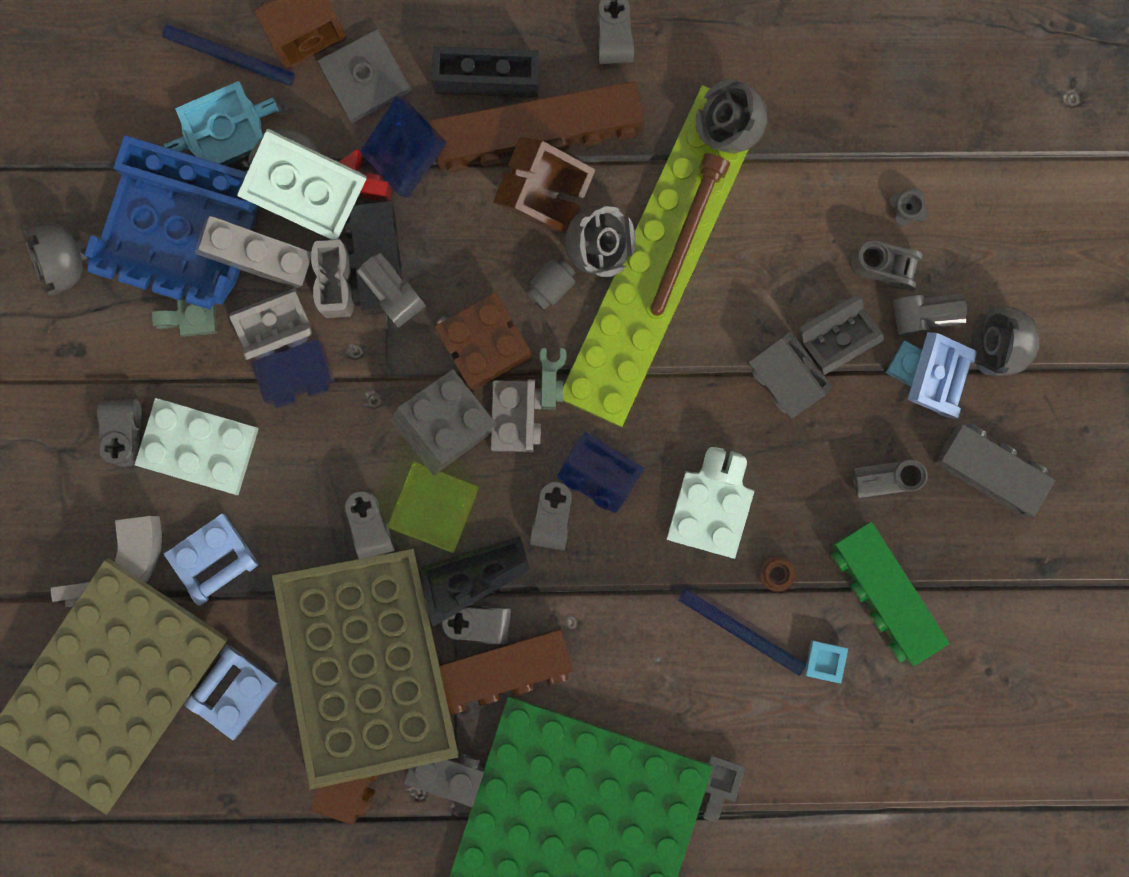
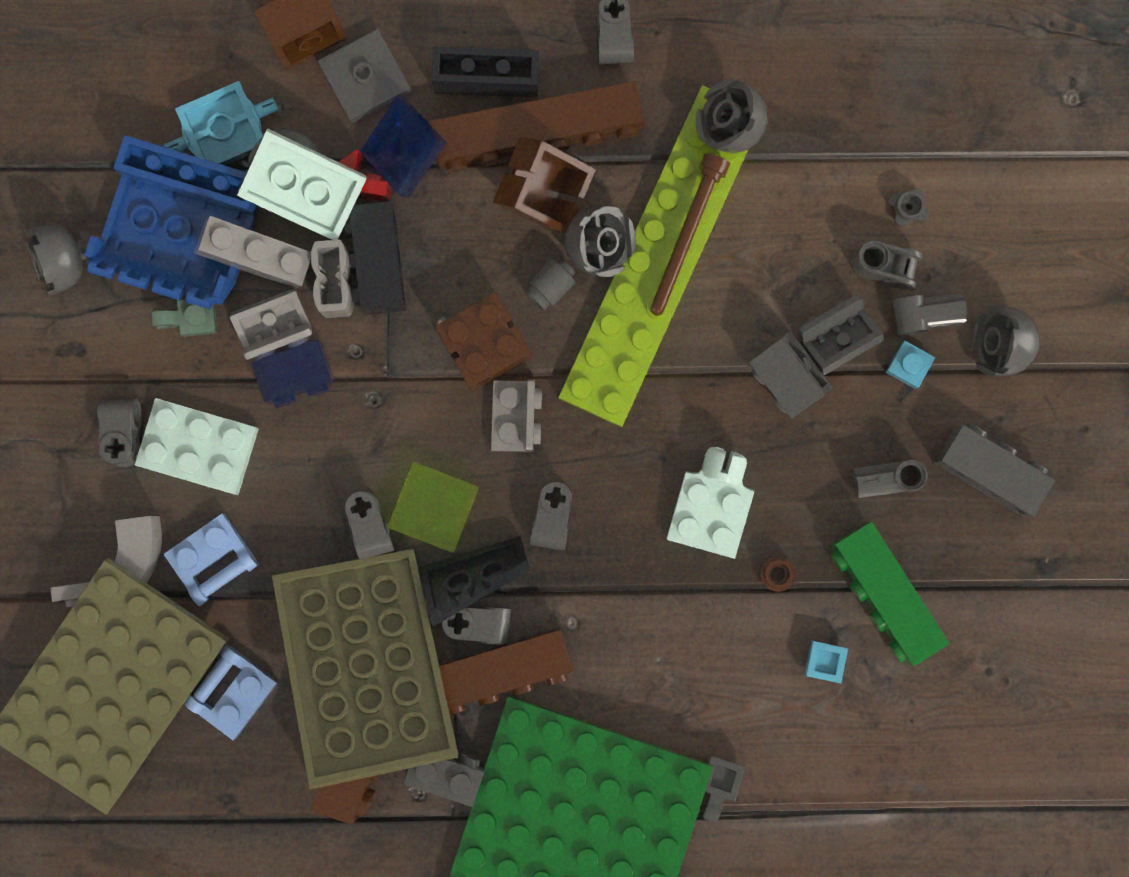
(228, 55): clear blue bar -> none
(395, 296): dark grey piece -> none
(443, 422): dark grey brick -> none
(551, 389): sand green plate -> none
(600, 473): clear blue bracket -> none
(742, 632): clear blue bar -> none
(941, 375): light blue plate -> none

